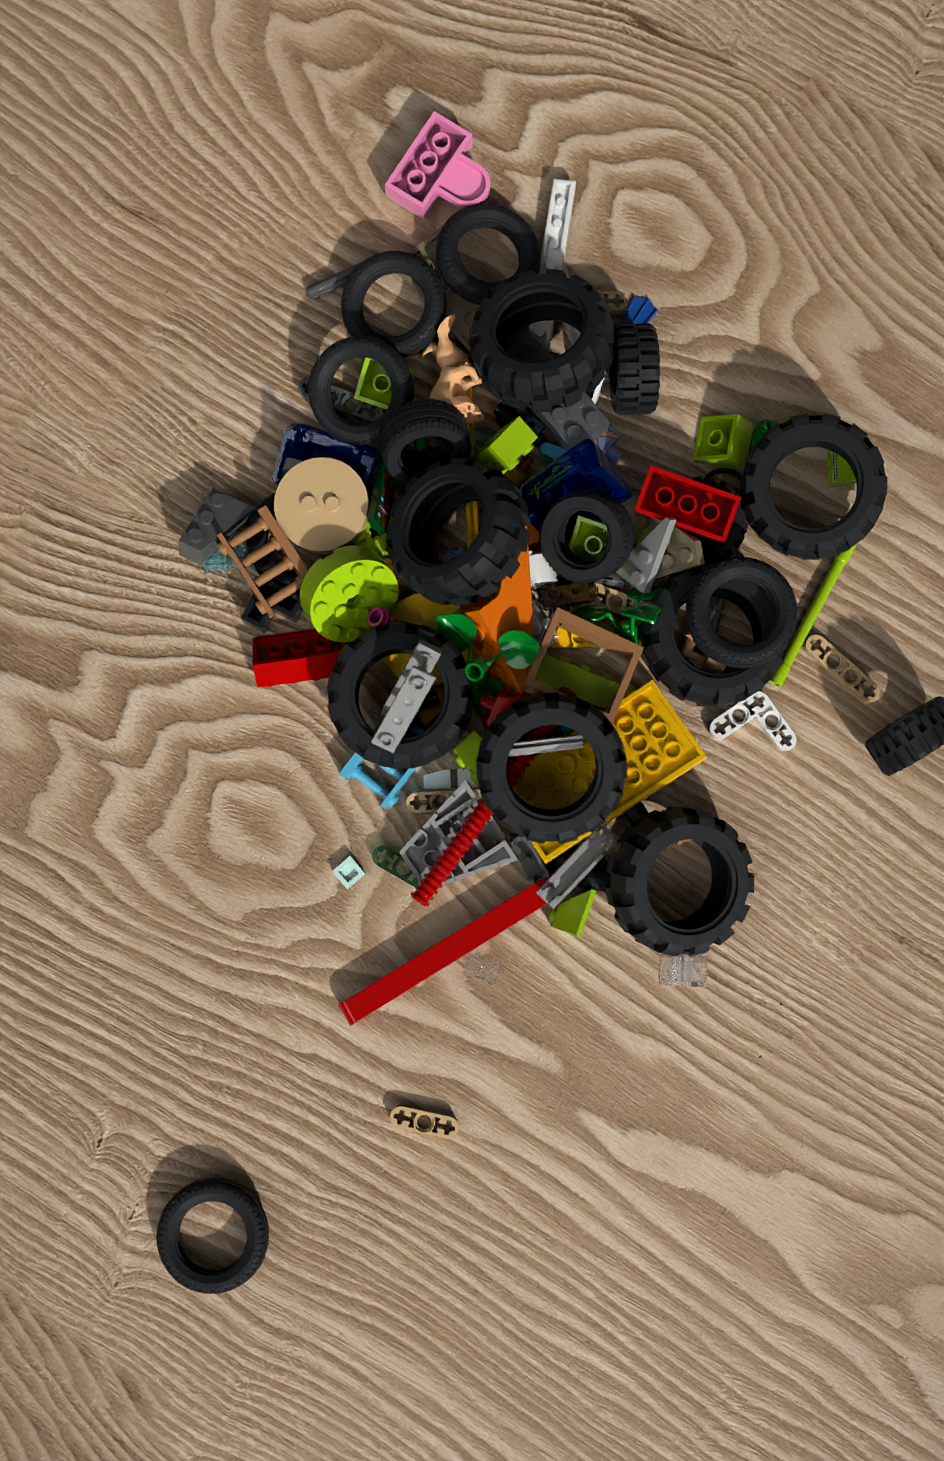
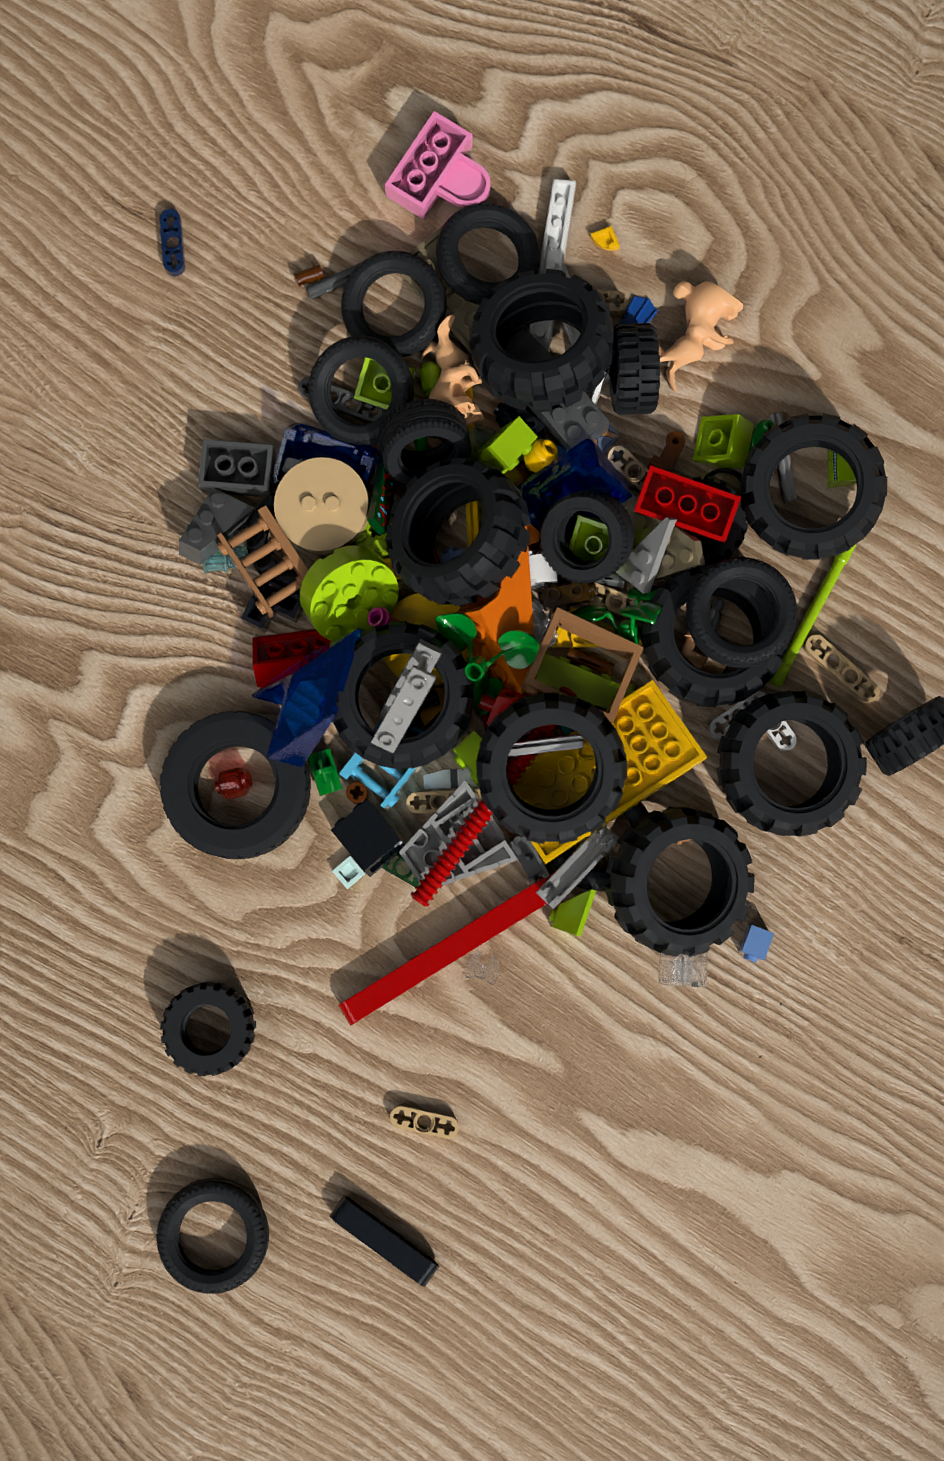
(166, 234): none -> dark blue beam
(177, 1039): none -> black tyre
(182, 800): none -> black tyre
(233, 783): none -> clear red head
(237, 468): none -> dark grey brick
(307, 699): none -> clear blue windscreen
(309, 275): none -> reddish brown pin
(325, 772): none -> green hips
(352, 787): none -> reddish brown bush
(367, 838): none -> black brick
(384, 1241): none -> black beam
(429, 376): none -> lime brick
(541, 455): none -> yellow head
(590, 660): none -> reddish brown pin
(605, 239): none -> yellow tile
(625, 454): none -> tan beam
(671, 451): none -> reddish brown leg
(703, 309): none -> light nougat animal
(755, 943): none -> medium blue brick
(785, 469): none -> light grey axle
(843, 770): none -> black tyre

